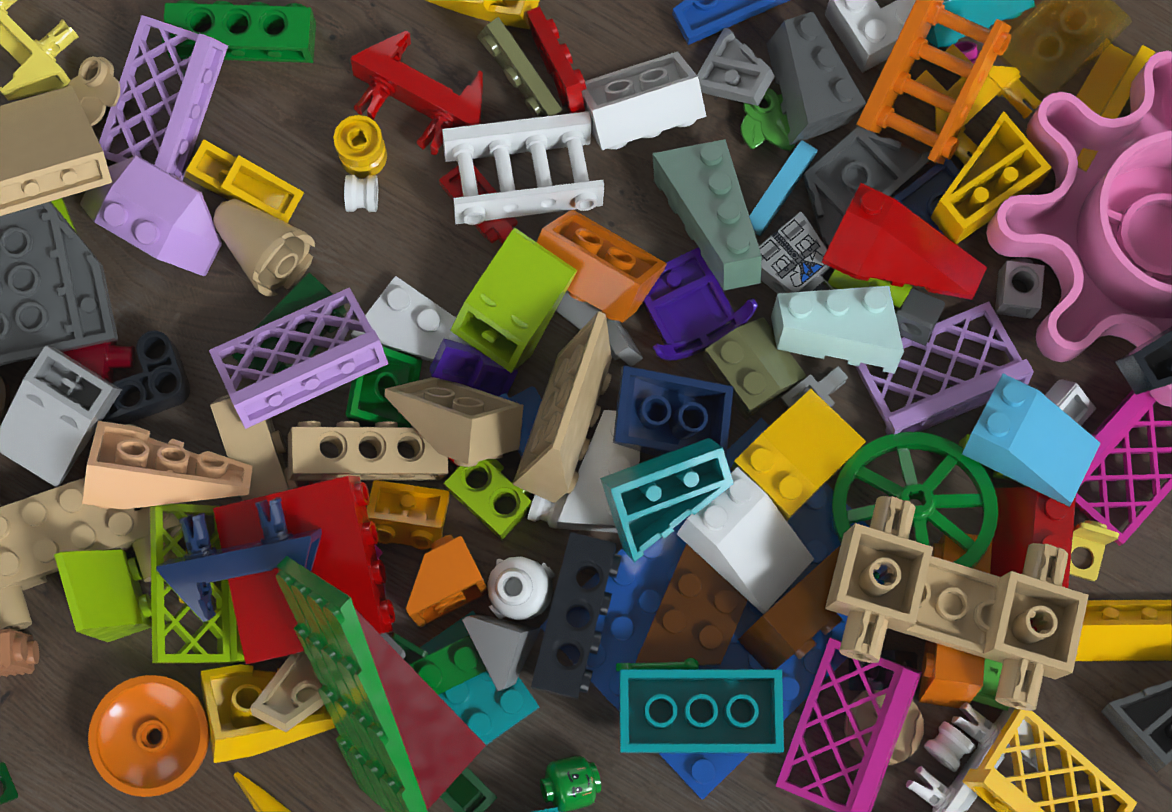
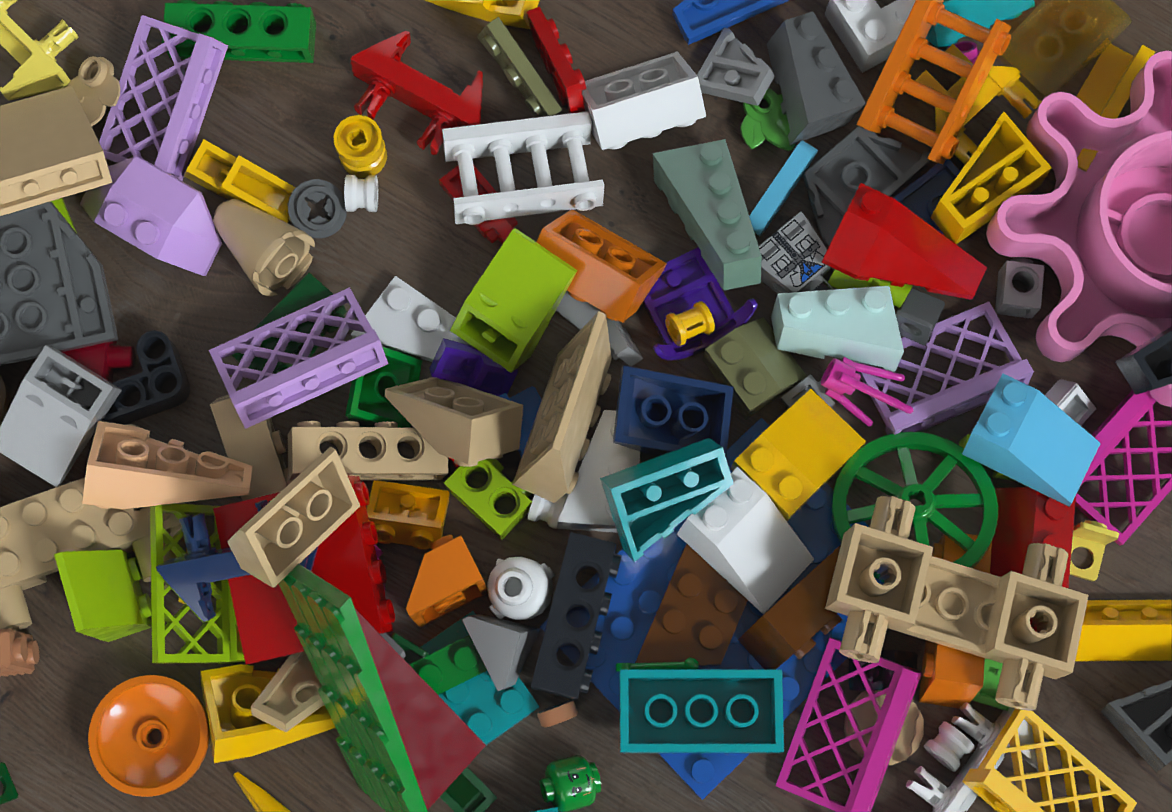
(295, 520): none -> tan slope
(333, 208): none -> dark grey gear
(557, 713): none -> nougat tile
(690, 323): none -> yellow bush
(842, 378): none -> dark pink plant

